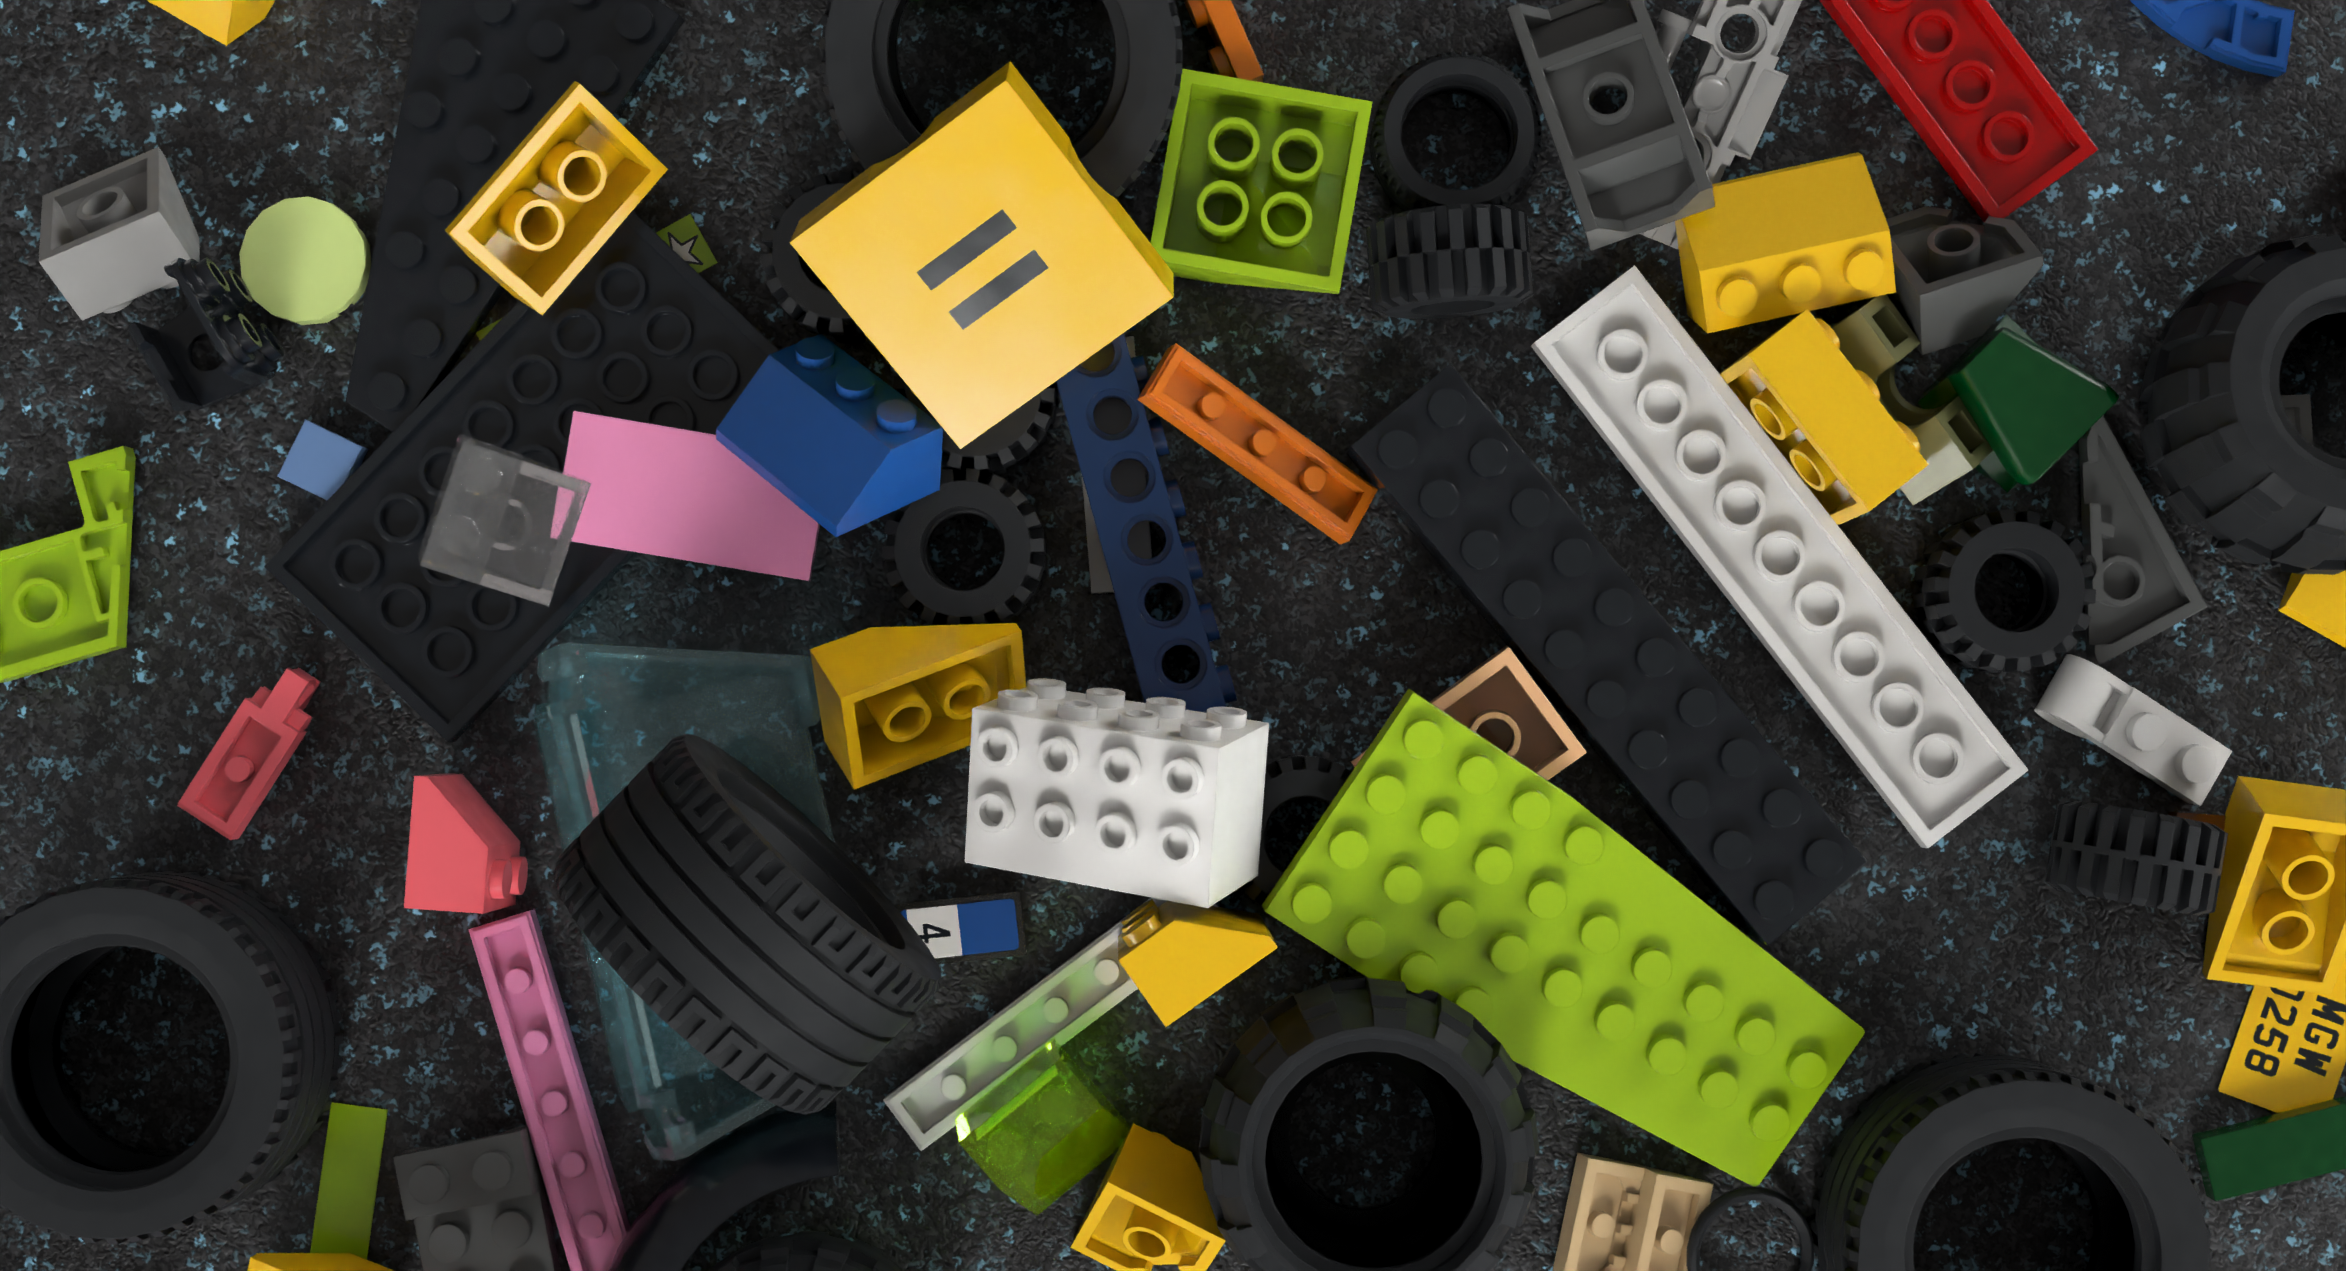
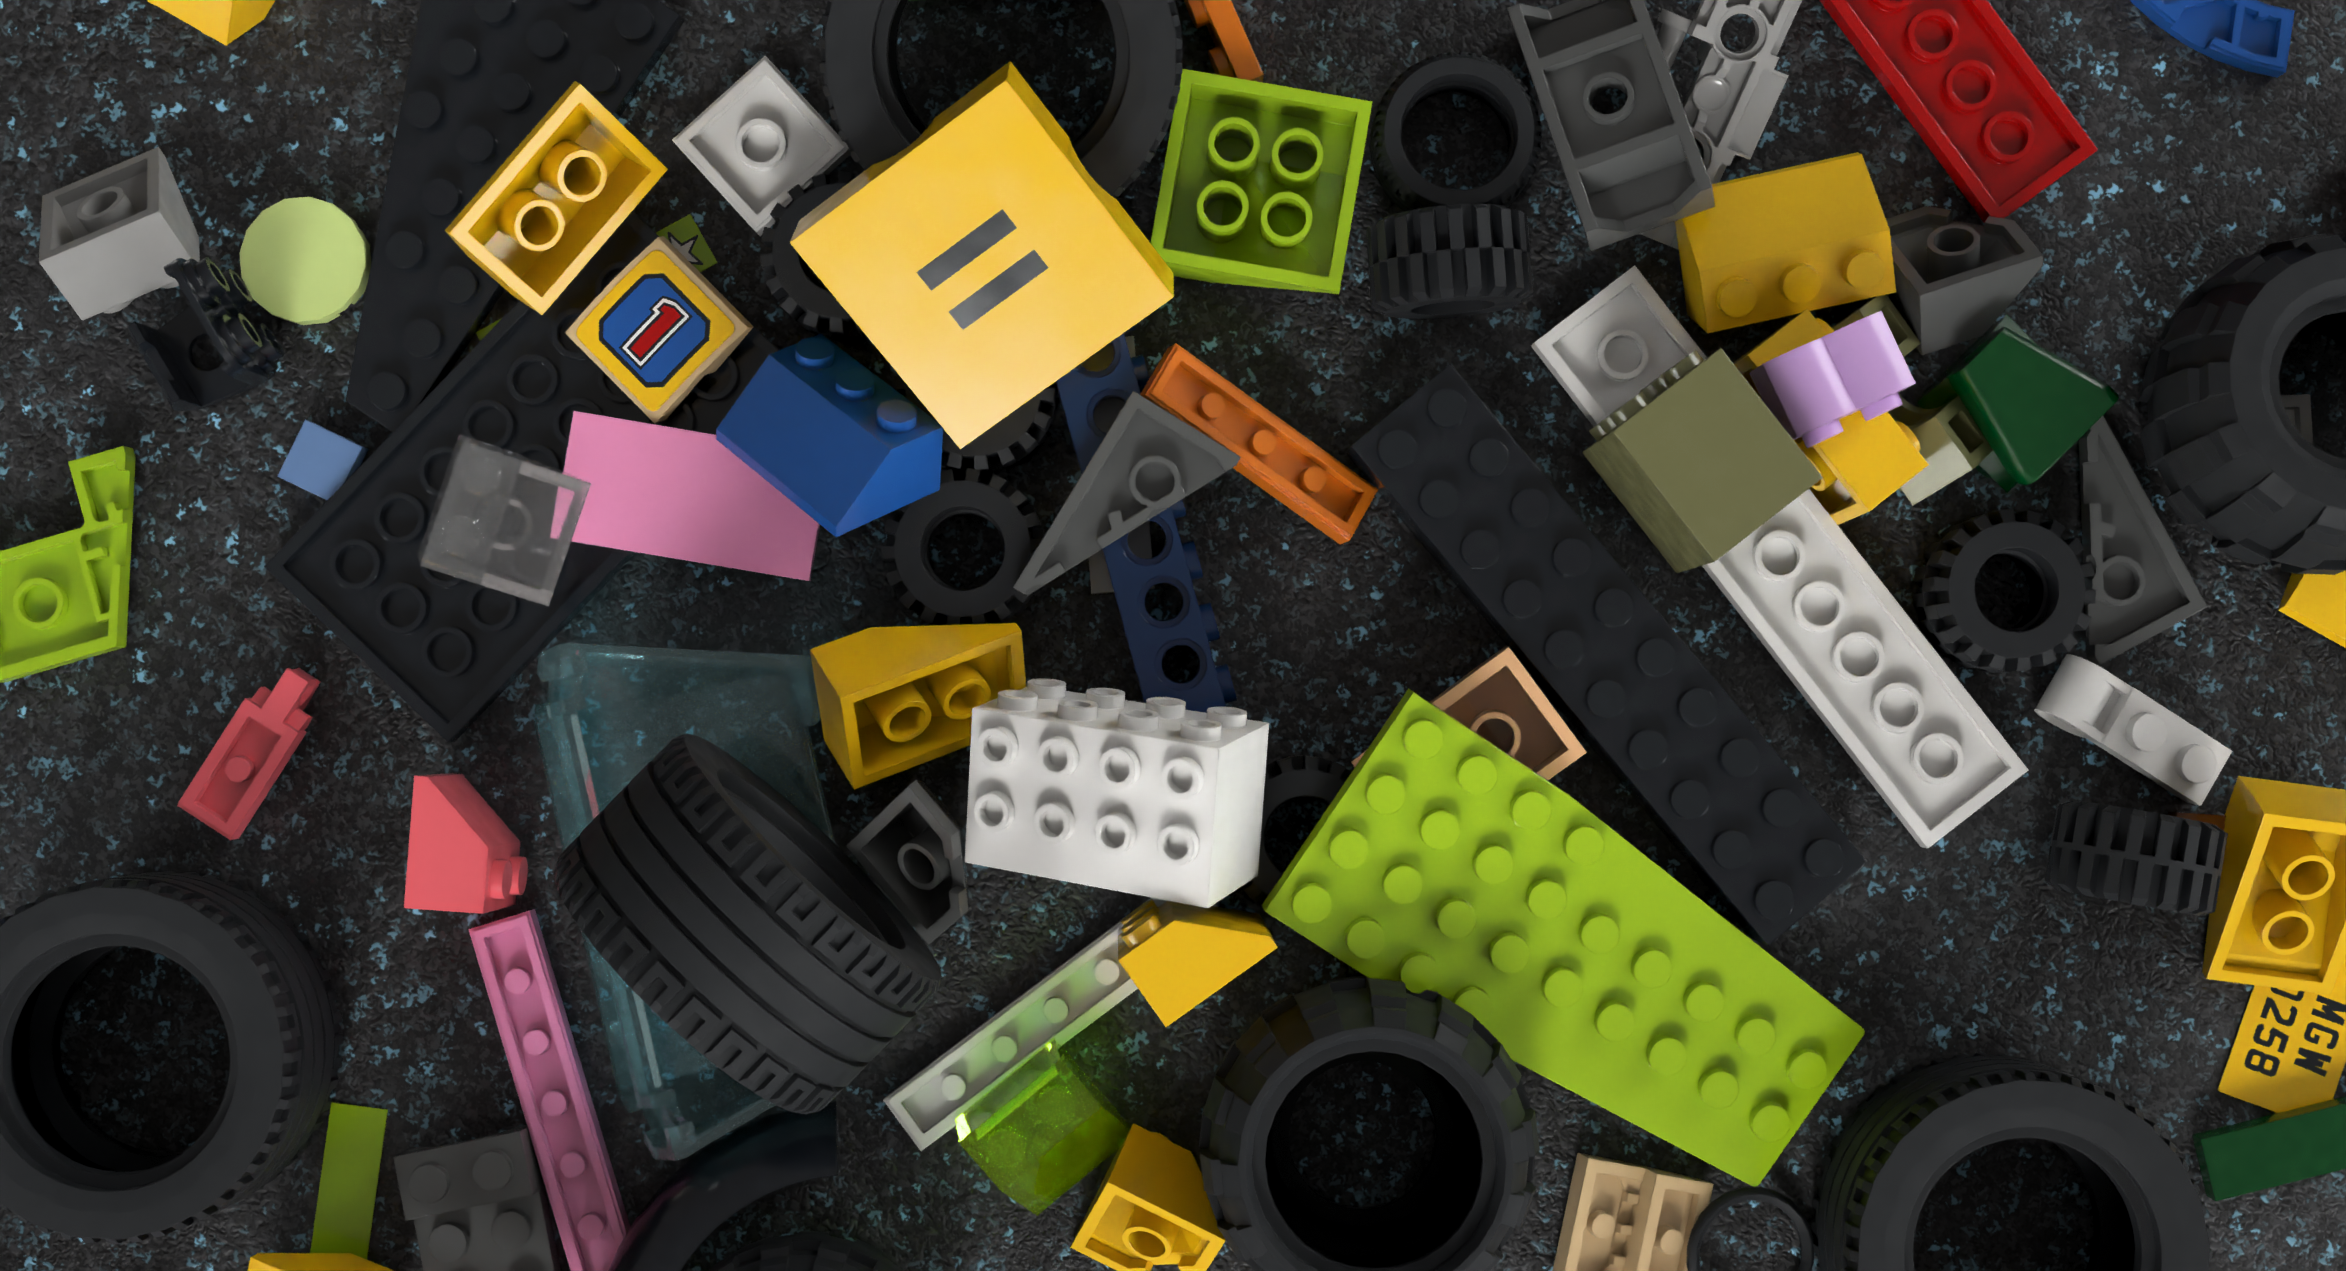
(659, 329): none -> slope
(761, 143): none -> white tile
(917, 859): none -> dark grey slope
(969, 926): tile -> none
(1134, 475): none -> dark grey wing
(1699, 460): none -> olive container
(1834, 378): none -> lavender brick

